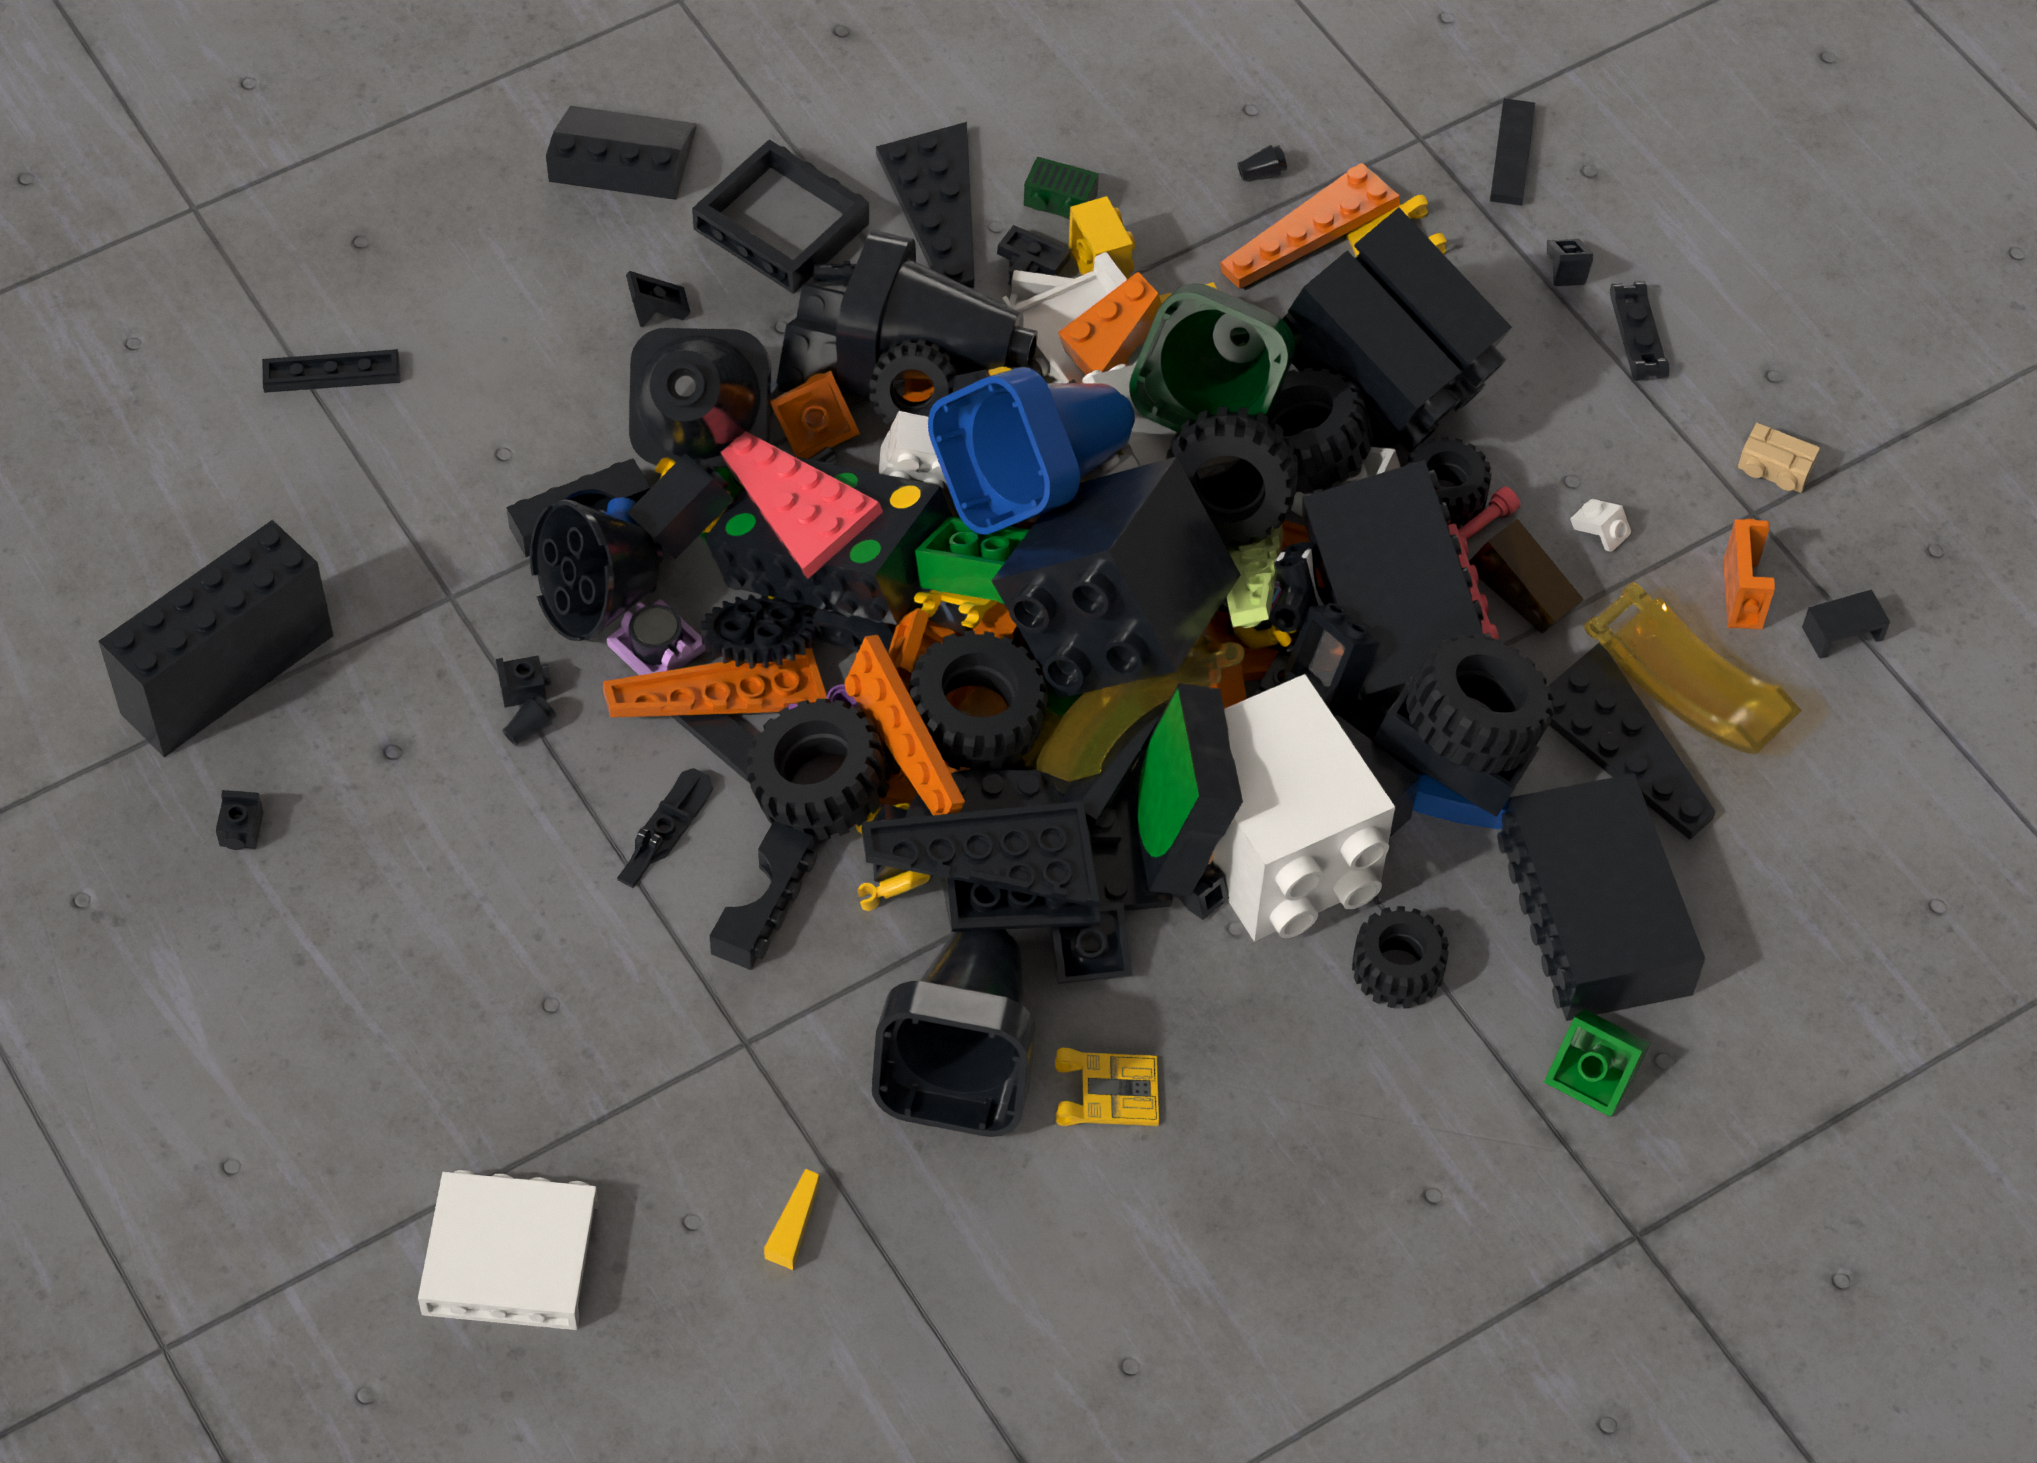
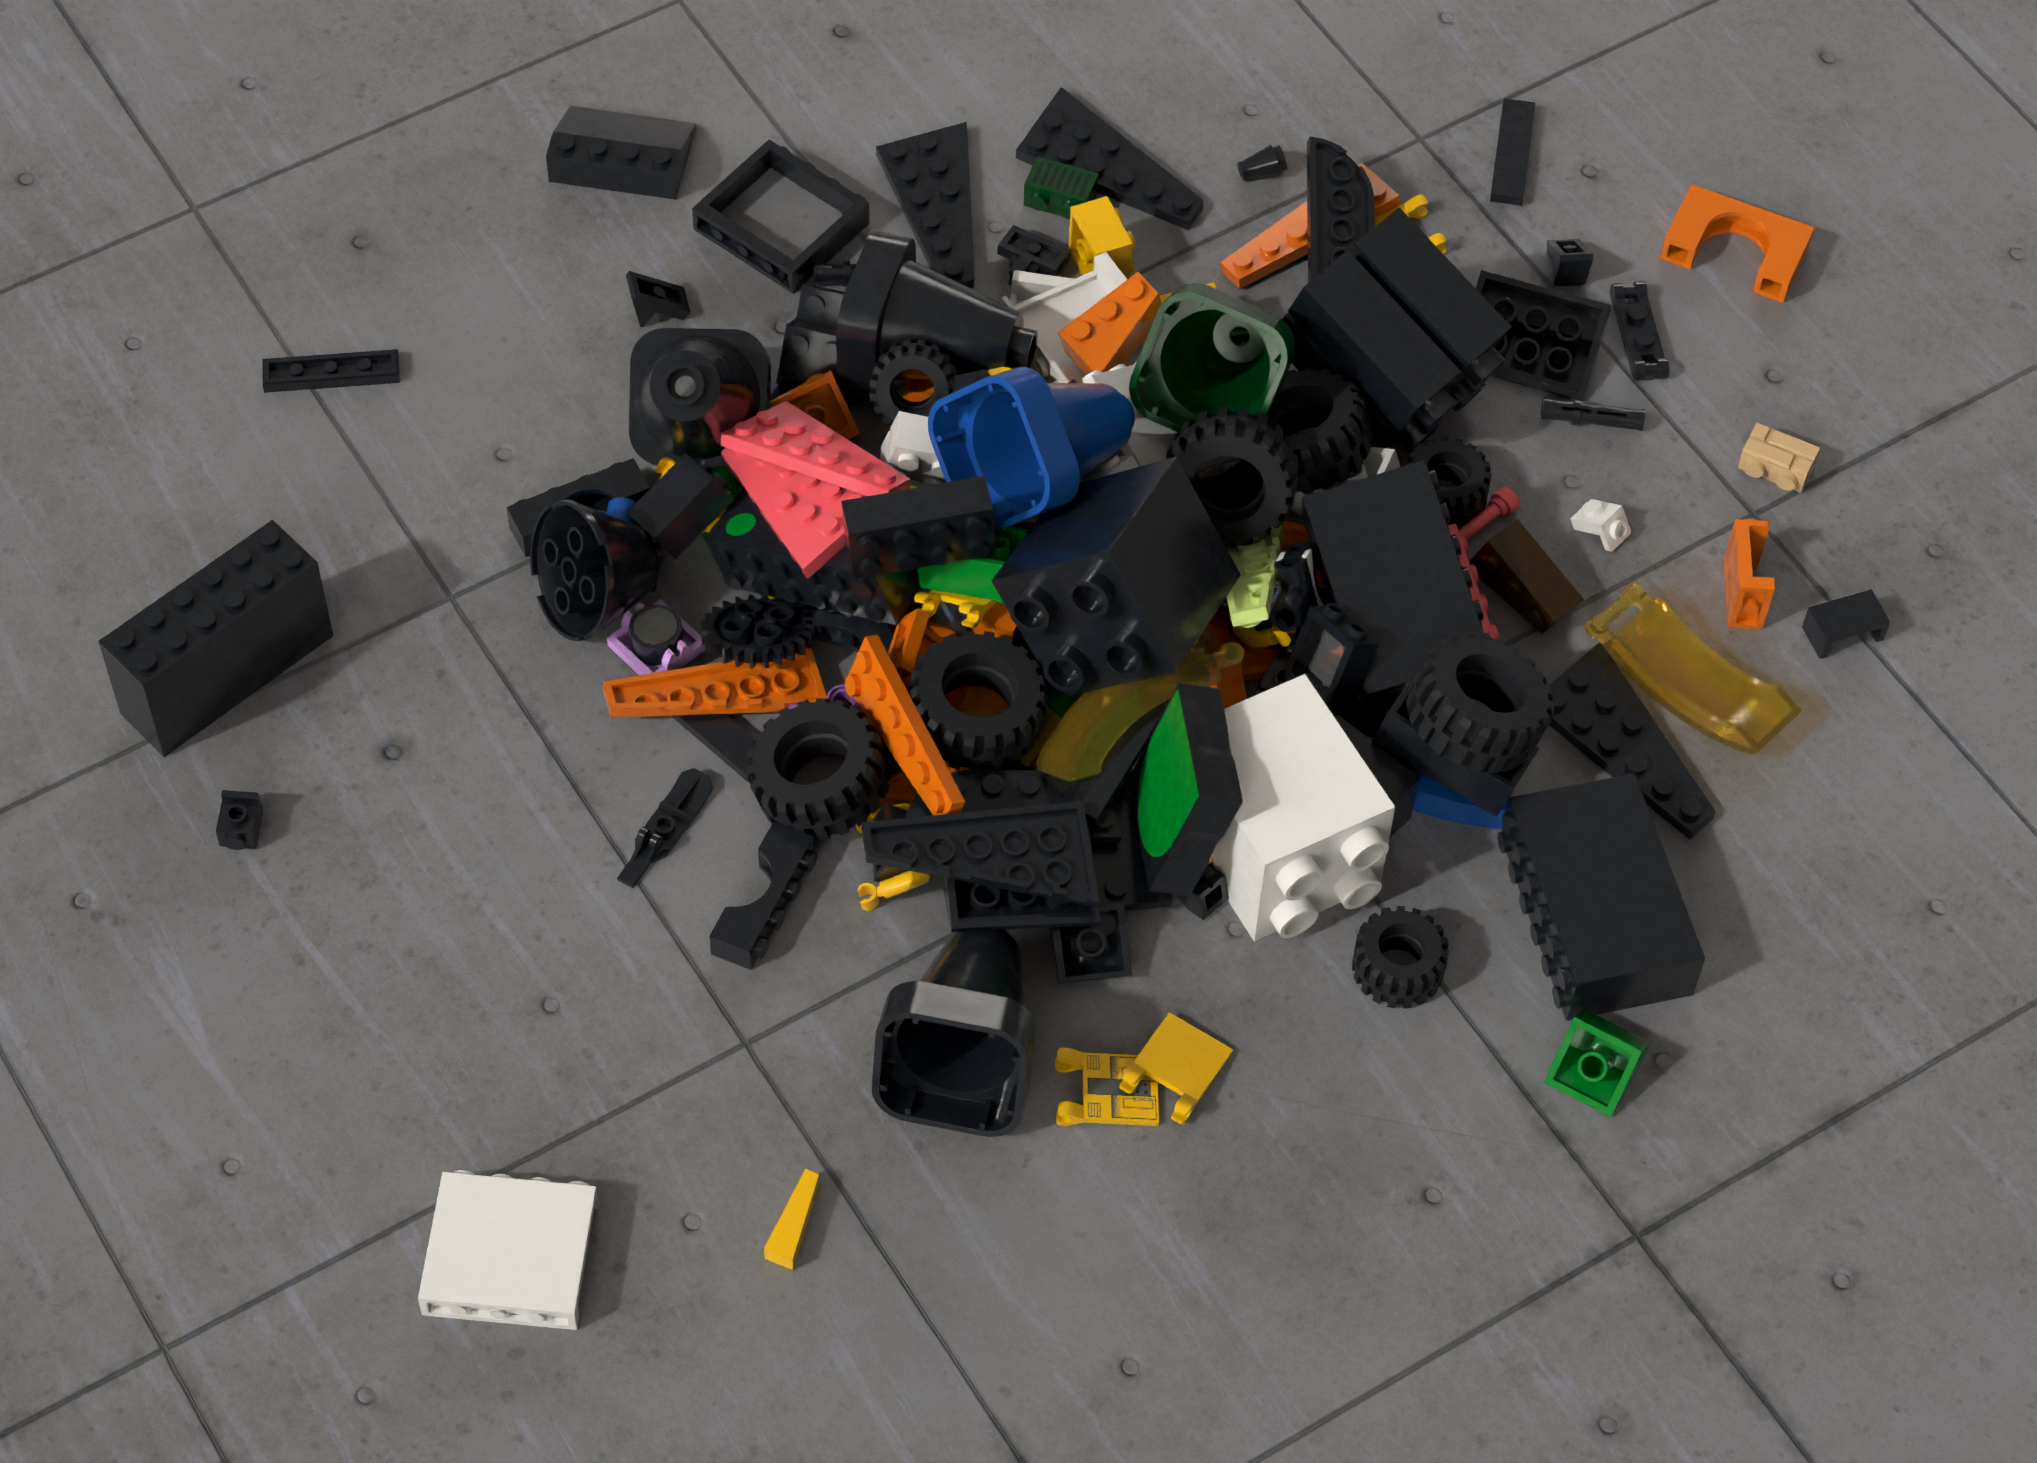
(522, 679): black brick -> none
(529, 720): black cone -> none
(809, 447): none -> coral wing
(919, 527): none -> black brick
(1081, 139): none -> black wing
(1181, 1061): none -> yellow flag
(1337, 204): none -> black plate
(1550, 337): none -> black slope
(1580, 412): none -> black pin
(1711, 213): none -> orange arch

